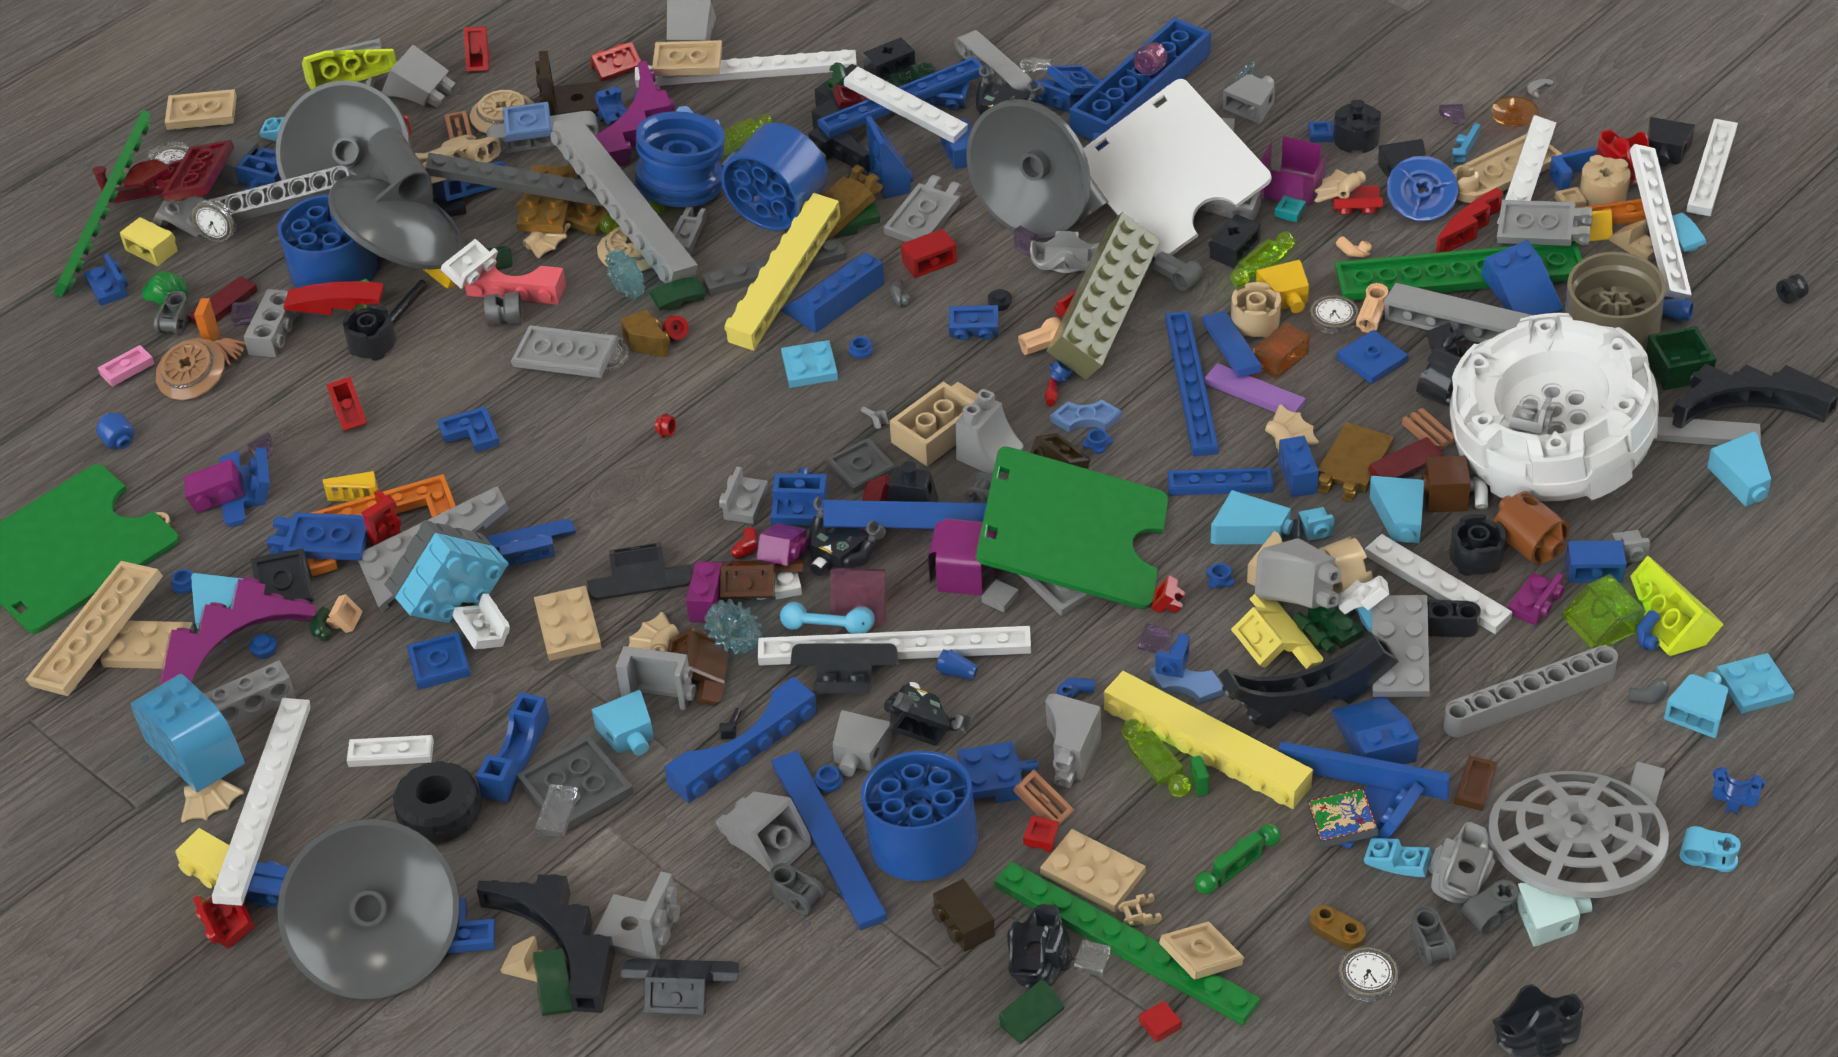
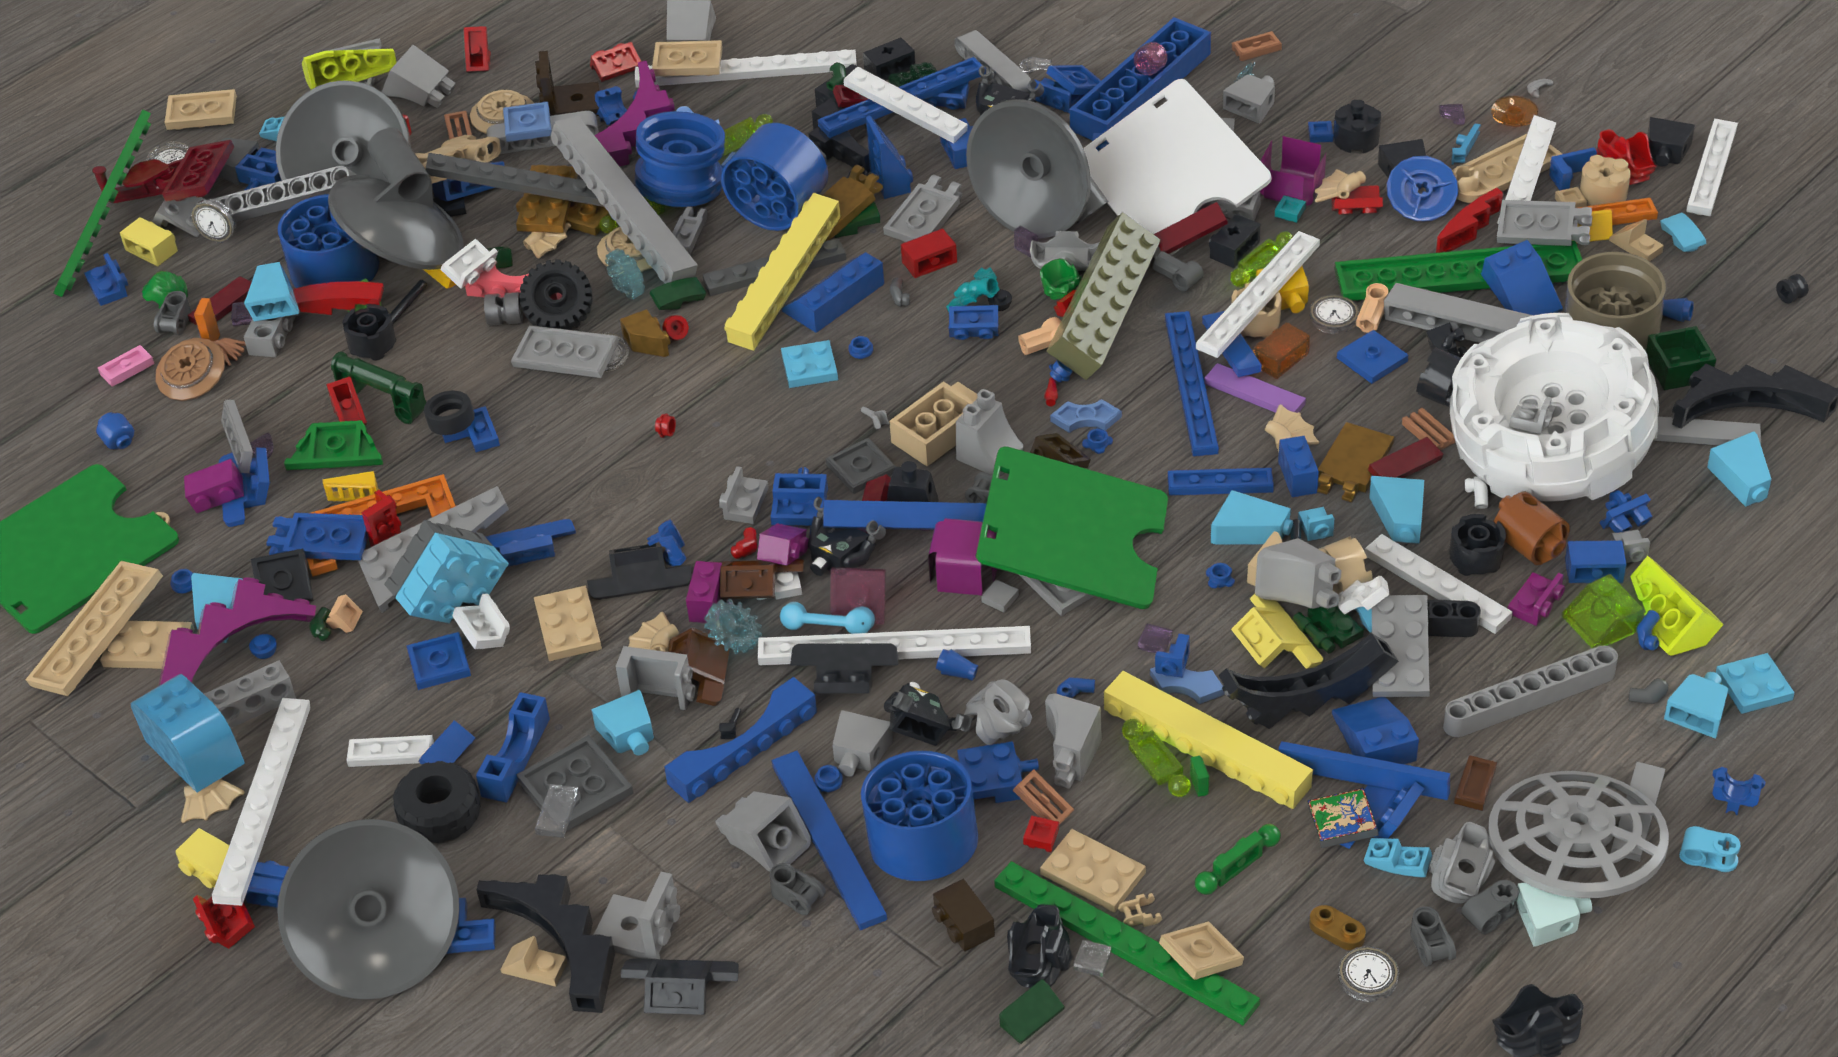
(237, 436): none -> light grey tile
(270, 294): none -> medium azure slope
(334, 446): none -> green wing
(406, 396): none -> dark green piece
(449, 745): none -> blue tile
(452, 423): none -> black tyre
(551, 279): none -> black wheel
(552, 982): dark green slope -> none
(671, 541): none -> blue piece
(983, 284): none -> teal animal
(991, 722): none -> light grey piece
(1059, 278): none -> green hair
(1160, 1021): red tile -> none
(1167, 596): red tile -> none
(1191, 228): none -> dark red tile
(1256, 46): none -> nougat tile
(1257, 294): none -> white tile
(1351, 250): light nougat arm -> none
(1446, 483): reddish brown head -> none
(1621, 509): none -> blue hips
(1660, 221): white plate -> none

